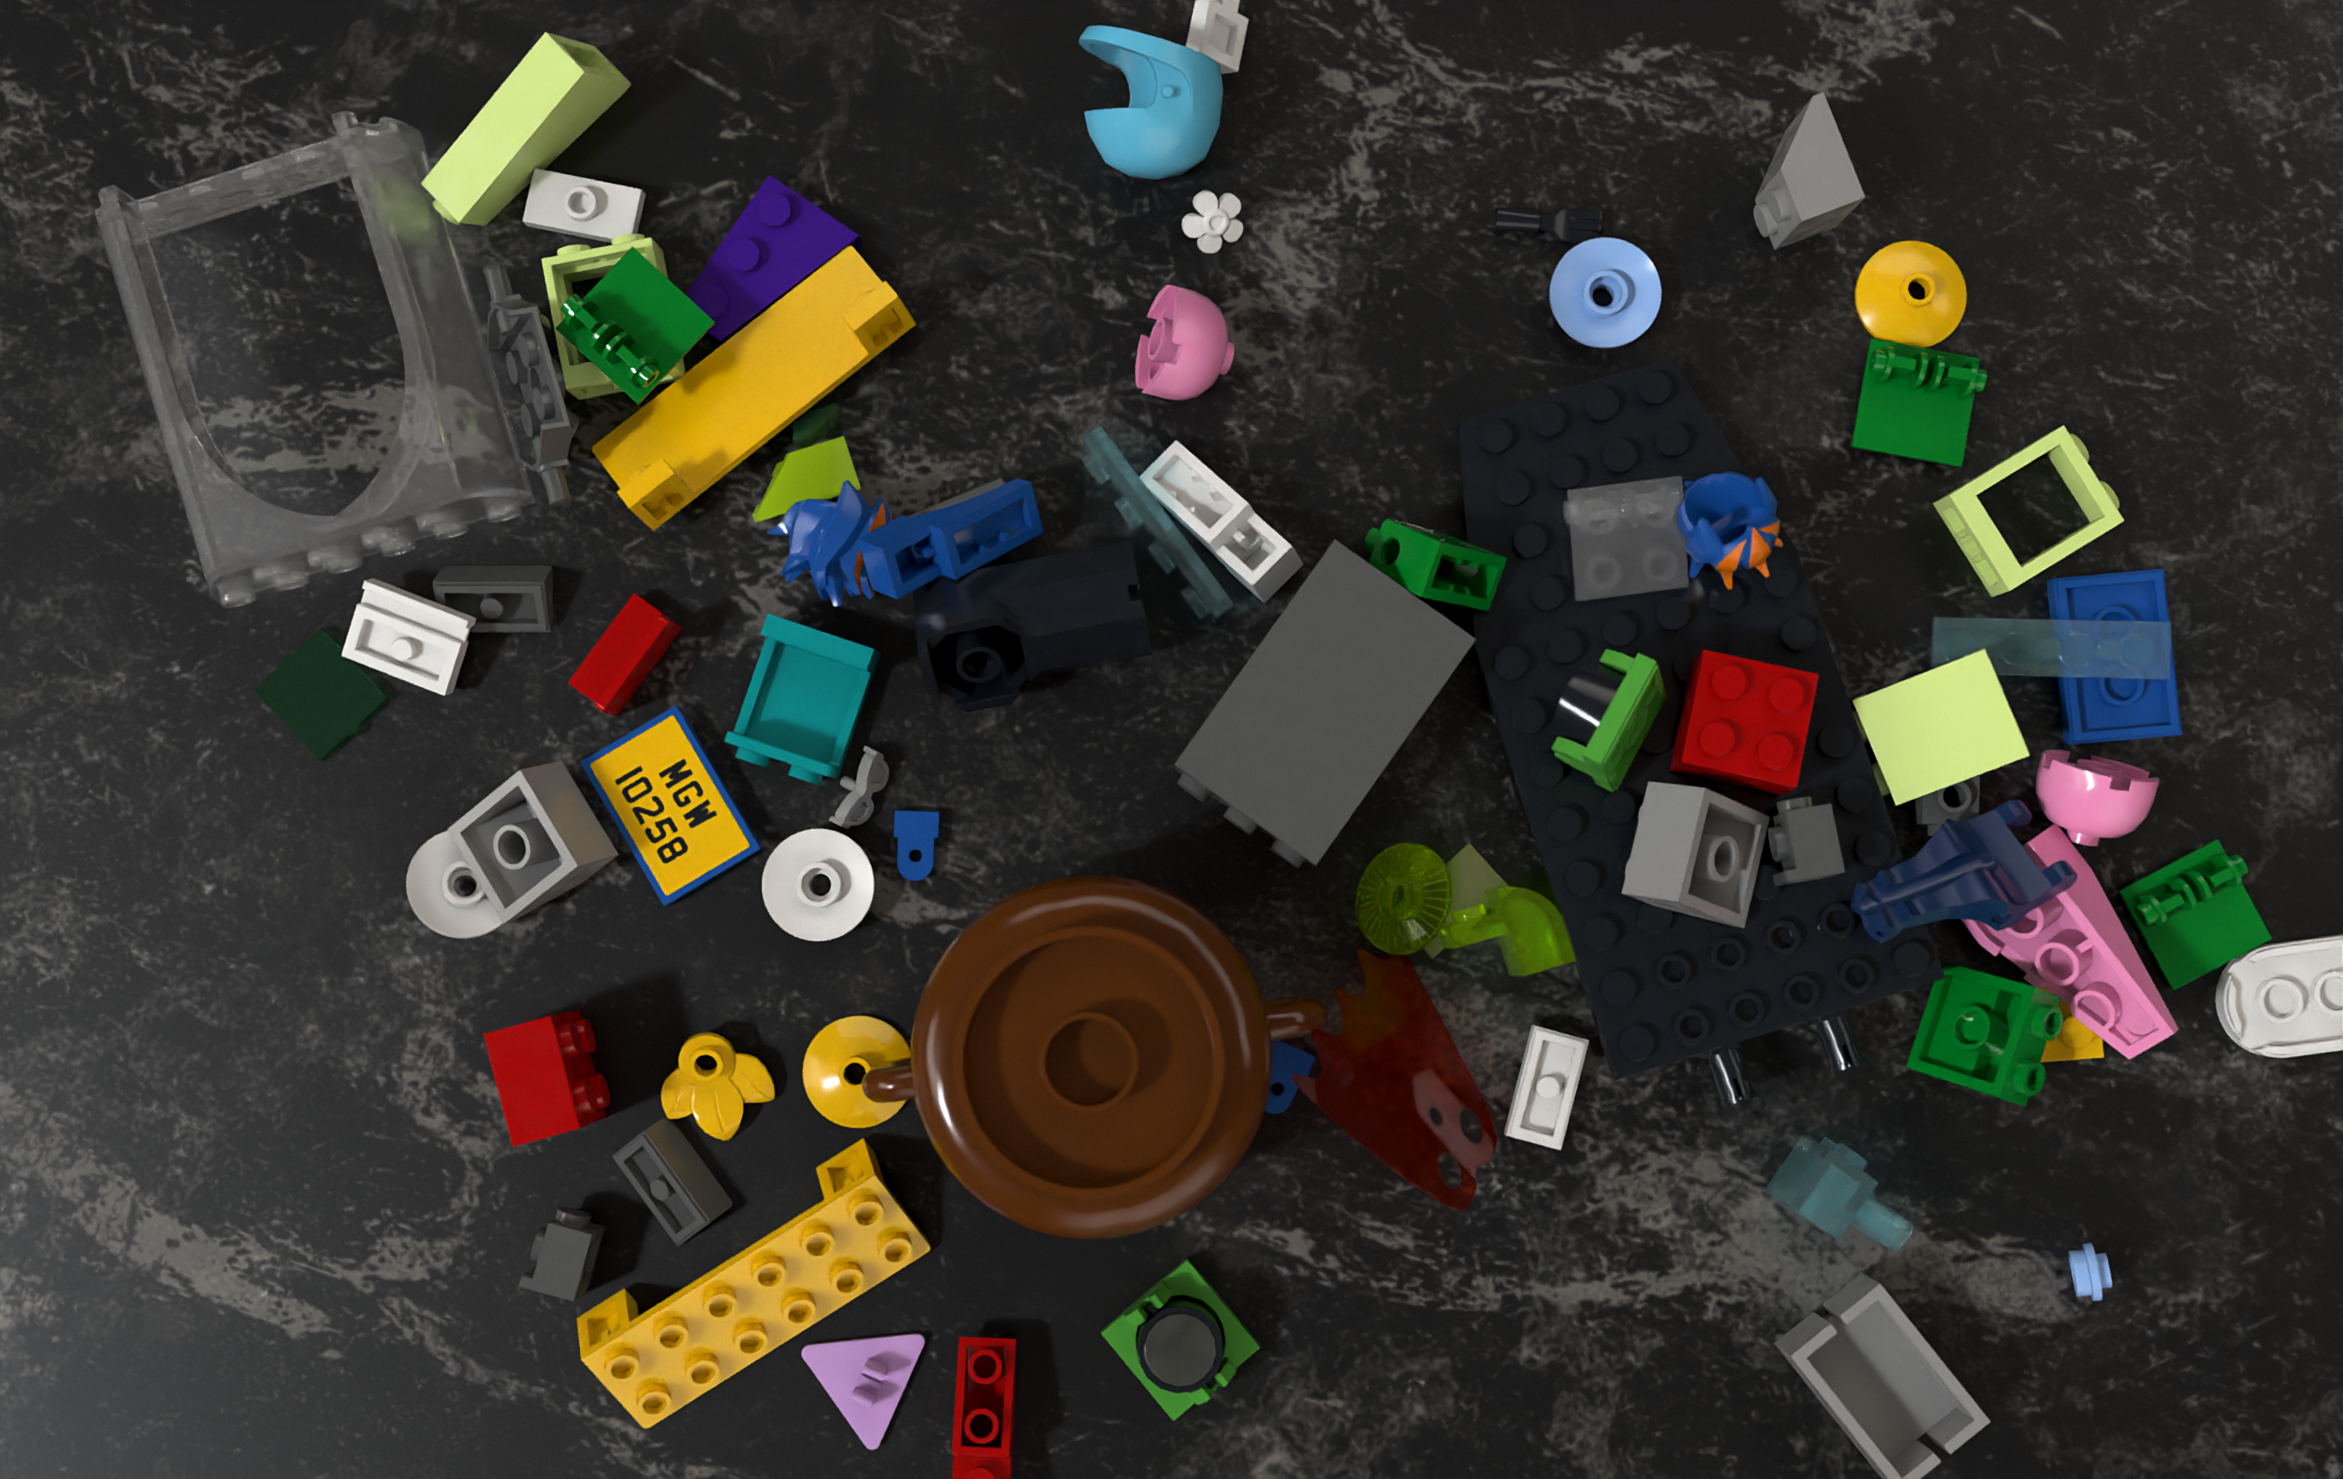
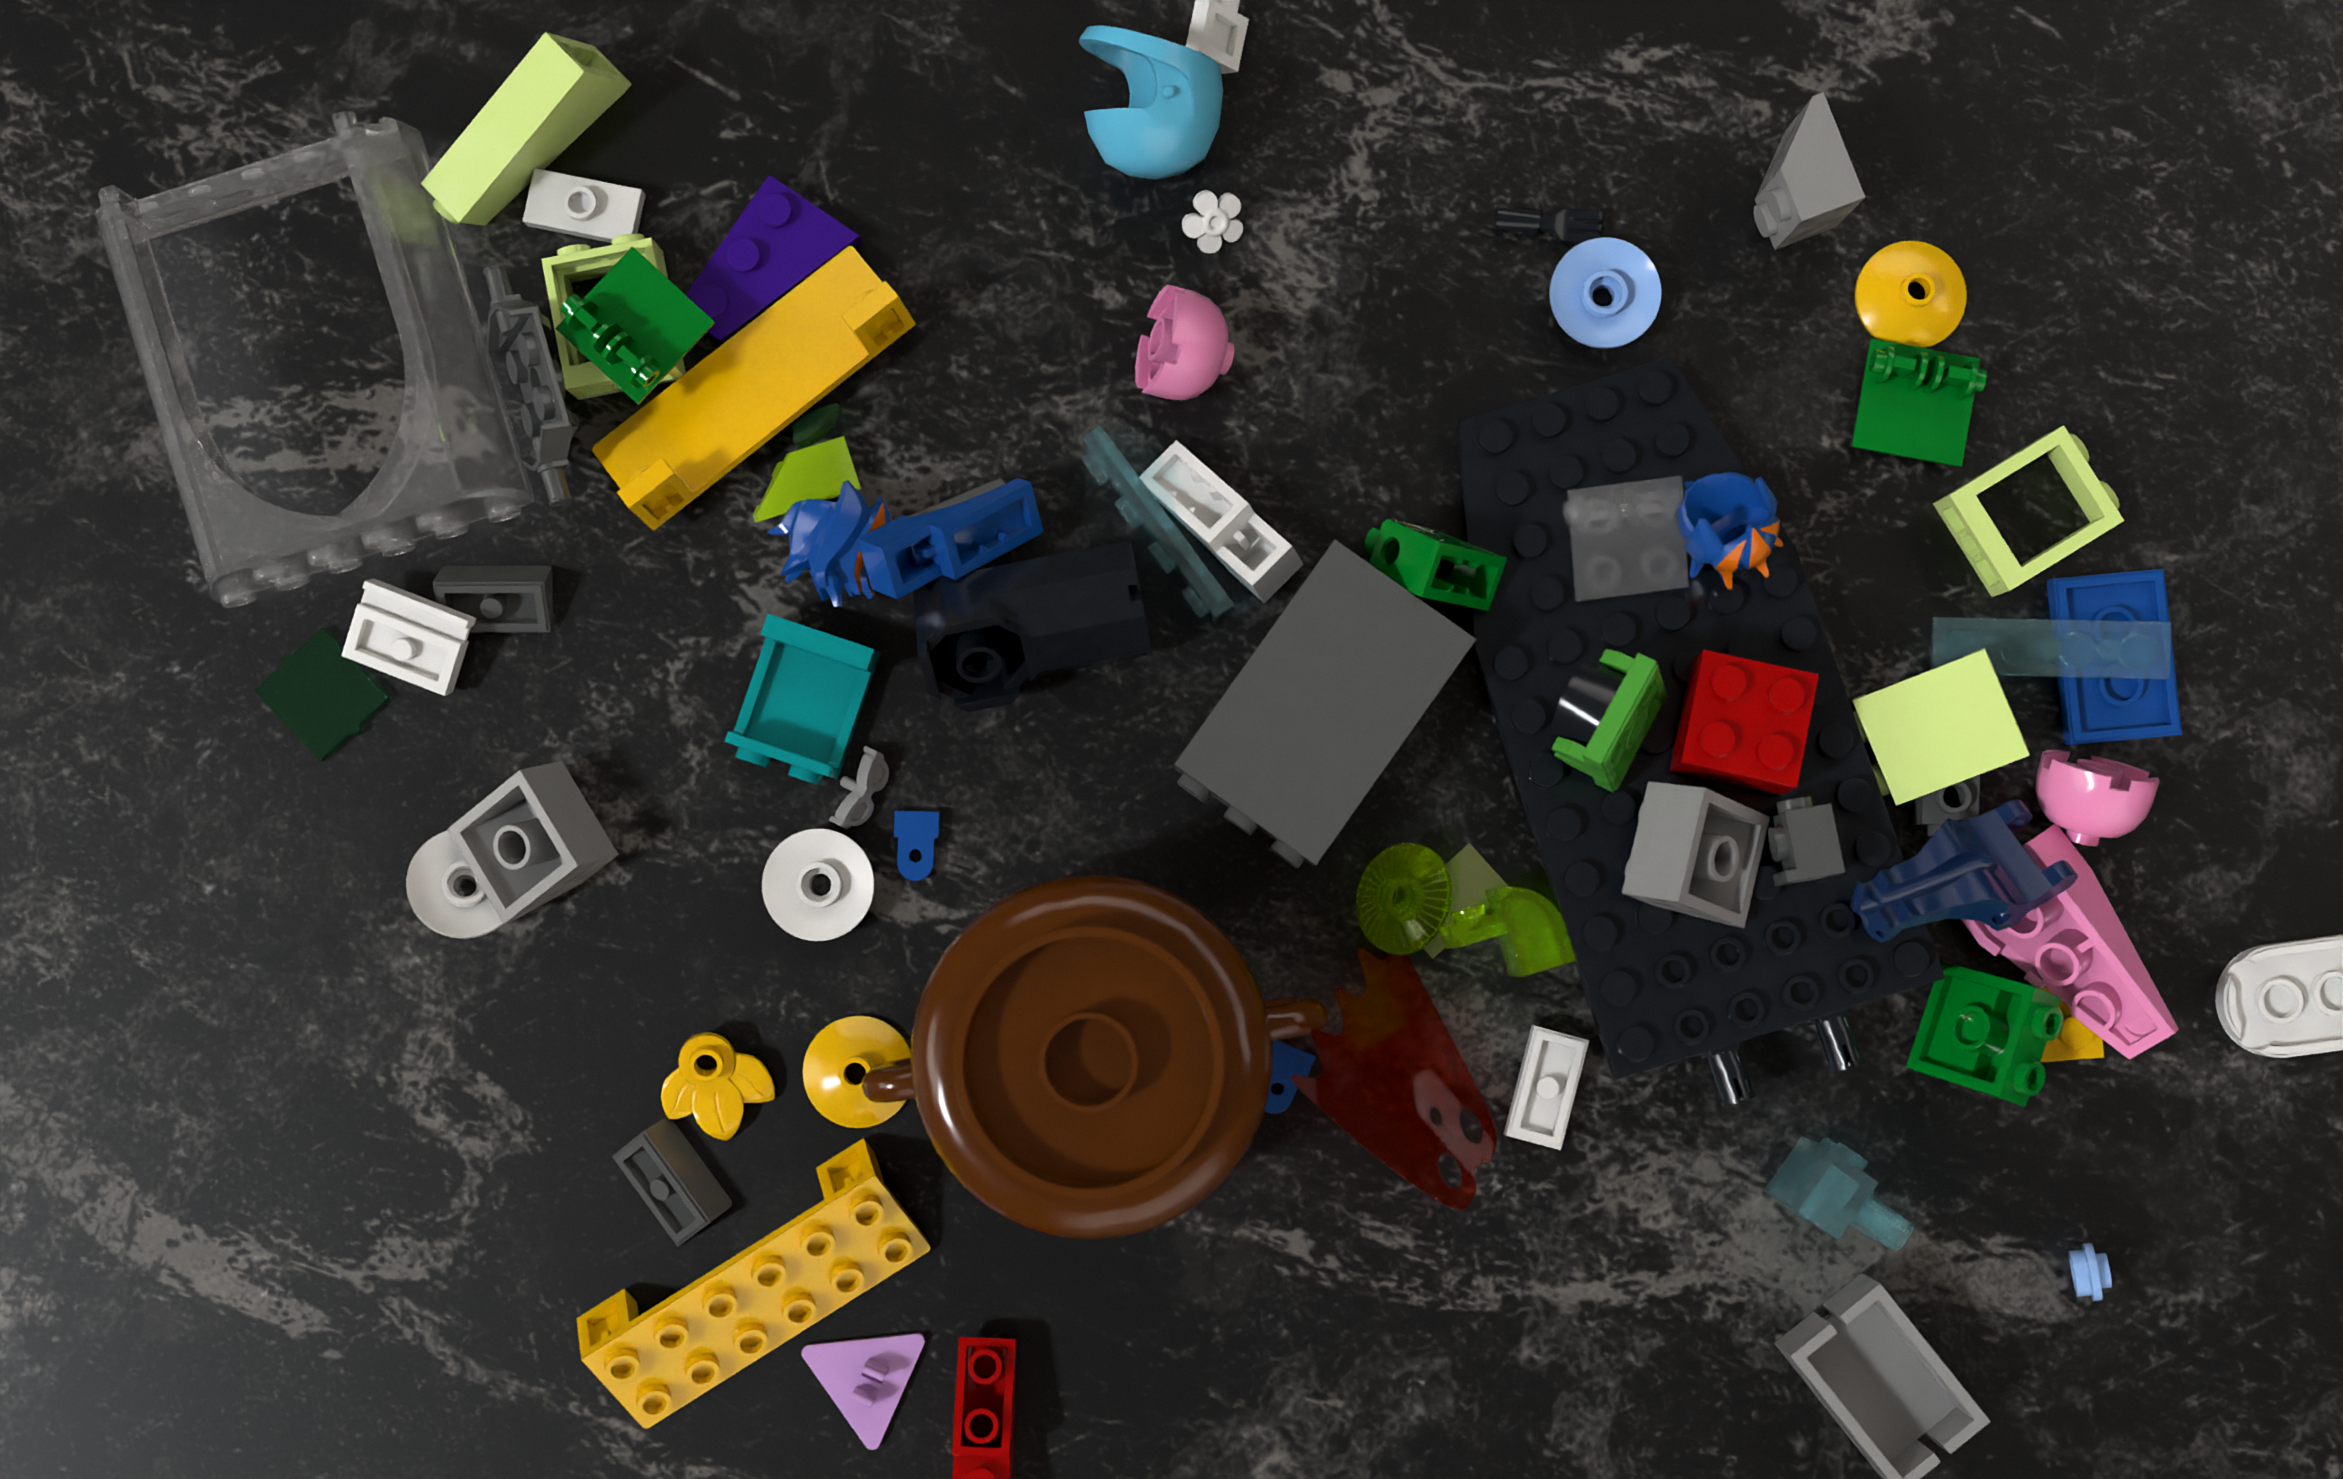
(547, 1076): red brick -> none
(564, 1255): dark grey brick -> none
(625, 655): red panel -> none
(671, 805): yellow tile -> none
(1180, 1340): piece -> none
(2195, 913): green hinge -> none

